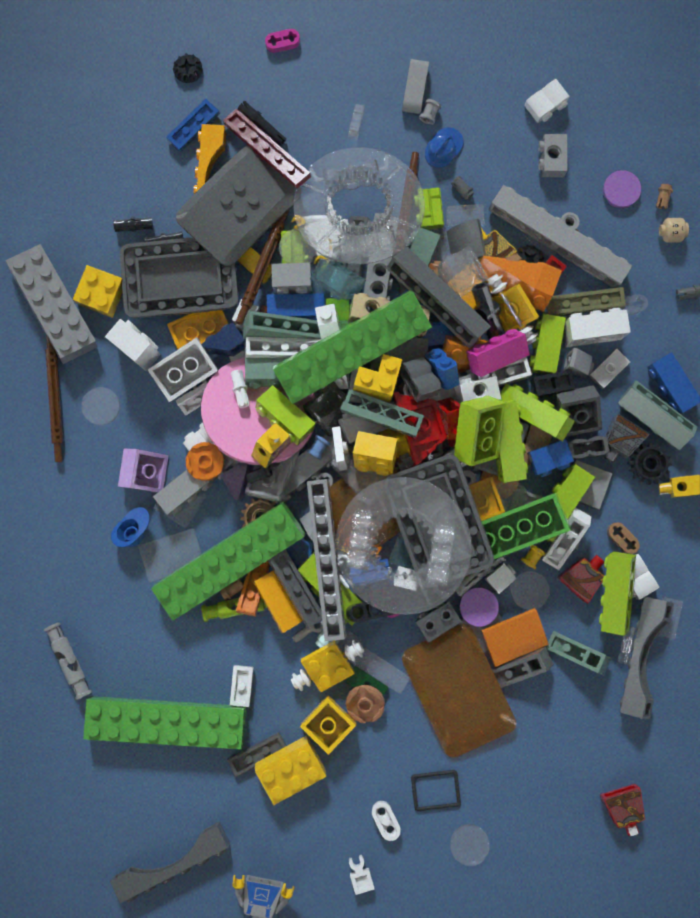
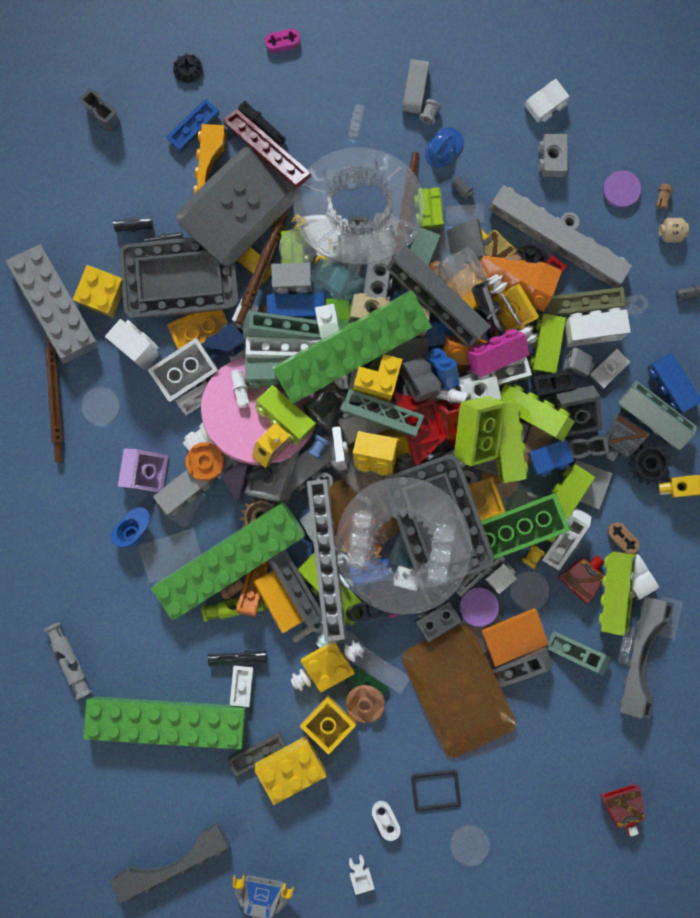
(100, 109): none -> dark grey brick
(237, 658): none -> black pin
(453, 395): none -> white axle

